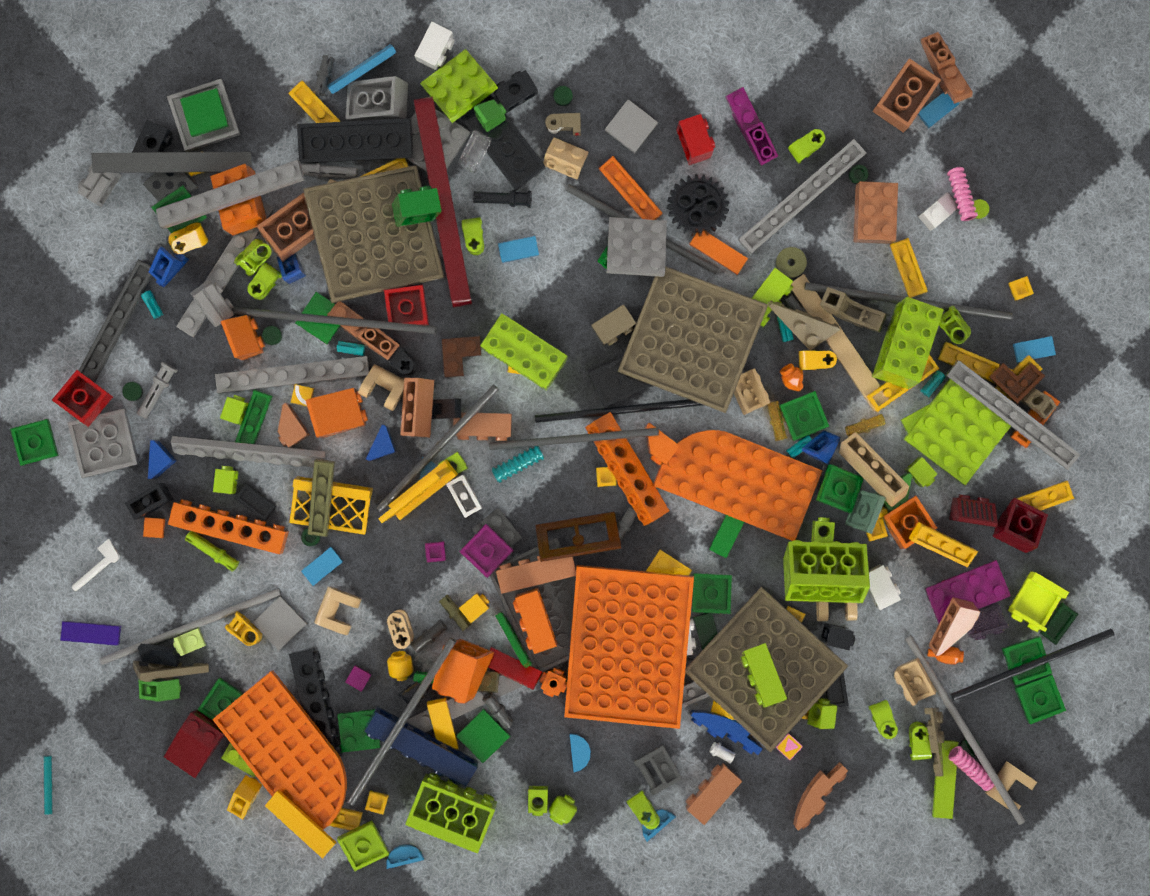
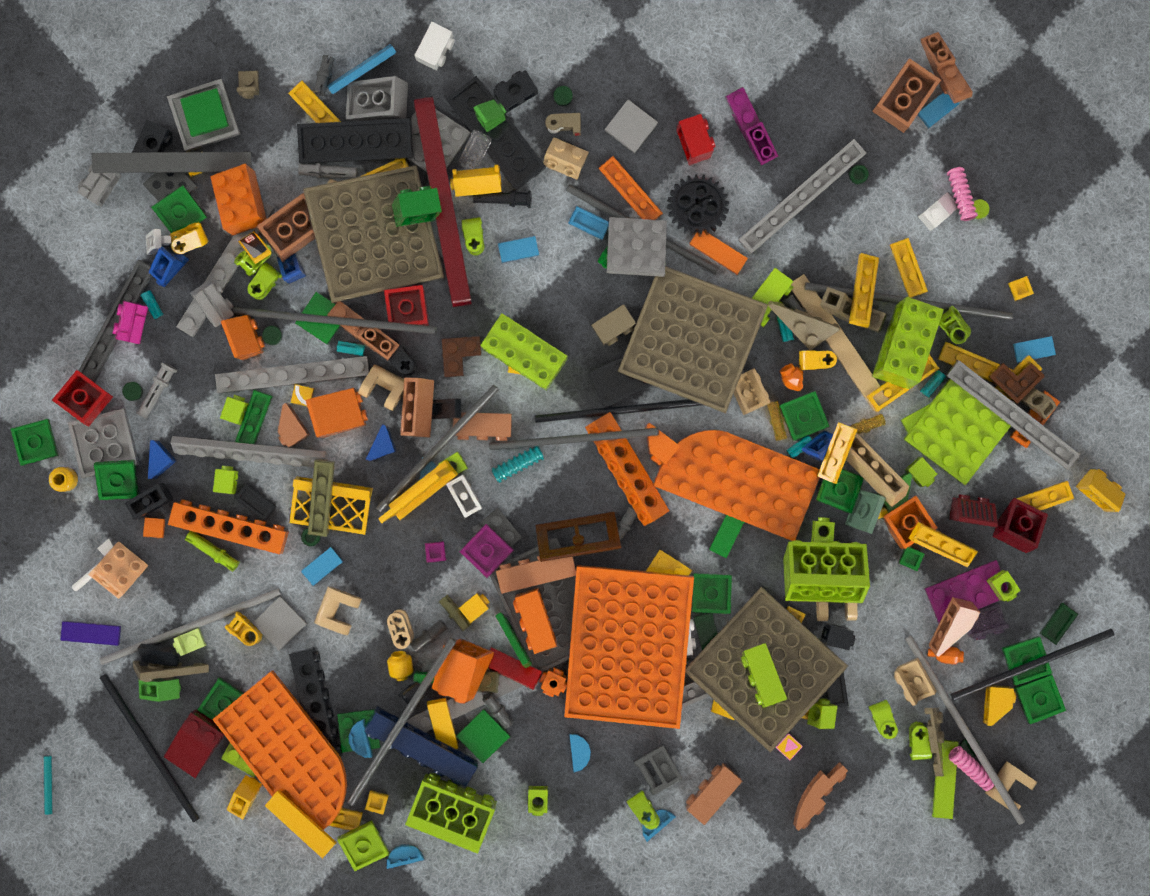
(63, 479): none -> yellow head
(116, 479): none -> green tile
(118, 570): none -> light nougat bracket
(130, 322): none -> dark pink brick
(149, 748): none -> black piece
(155, 241): none -> white plate
(230, 194): light grey plate -> none
(248, 84): none -> dark tan bracket
(254, 247): none -> slope
(358, 678): magenta tile -> none
(359, 740): none -> dark azure tile
(459, 85): lime plate -> none
(476, 181): none -> yellow brick
(562, 809): lime head -> none
(589, 223): none -> dark azure tile
(605, 477): yellow tile -> none
(720, 725): blue slope -> none
(722, 752): white pin -> none
(799, 262): olive piece -> none
(805, 147): lime piece -> none
(837, 452): none -> yellow tile
(864, 290): none -> yellow tile
(875, 212): nougat brick -> none
(878, 532): yellow tile -> none
(881, 587): white brick -> none
(911, 558): none -> green plate
(997, 580): none -> lime brick
(998, 702): none -> yellow slope
(1036, 601): neon yellow panel -> none
(1102, 491): none -> yellow slope

